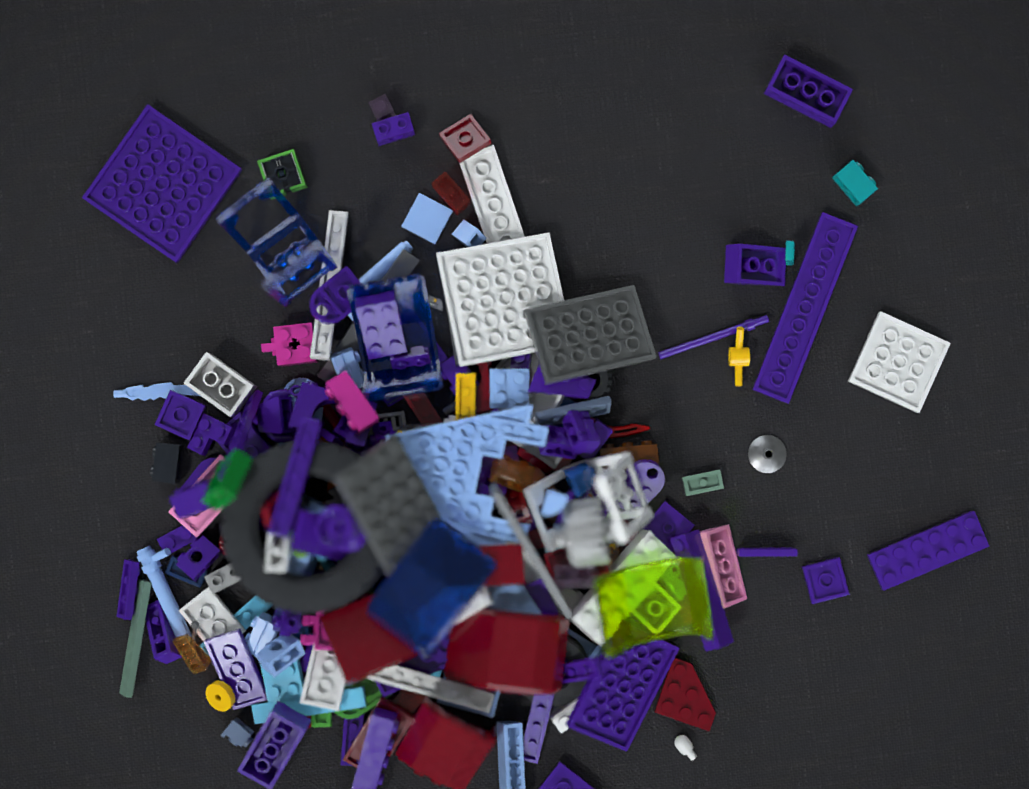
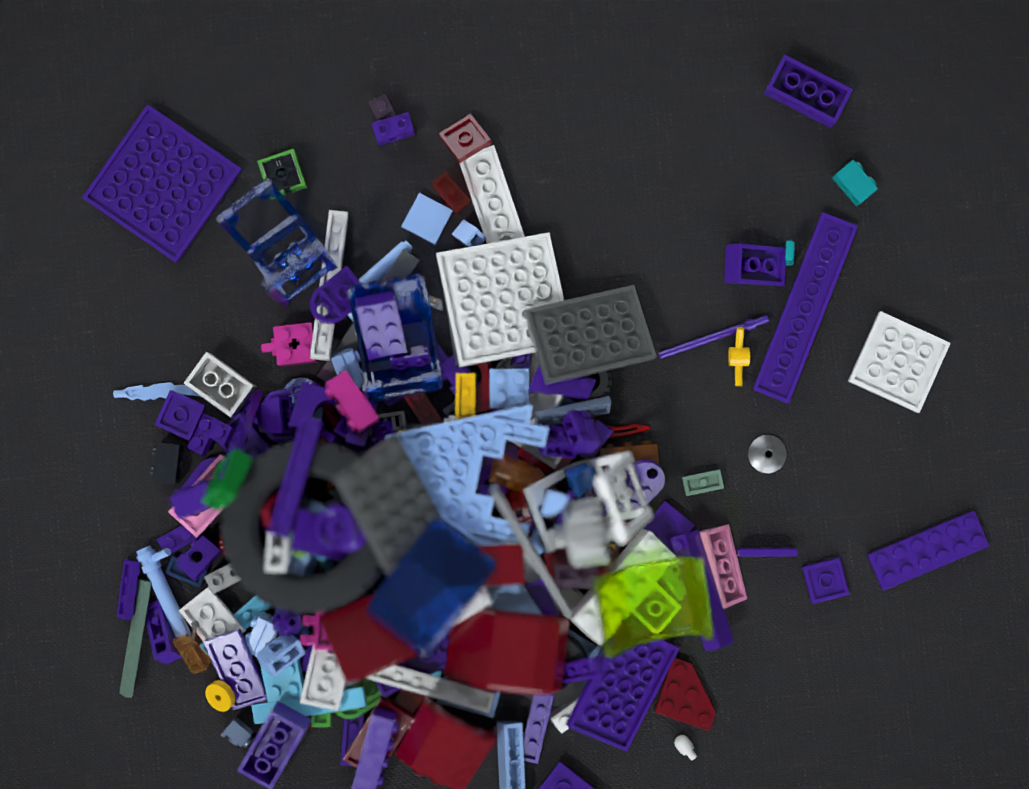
(536, 540): none -> light blue arm

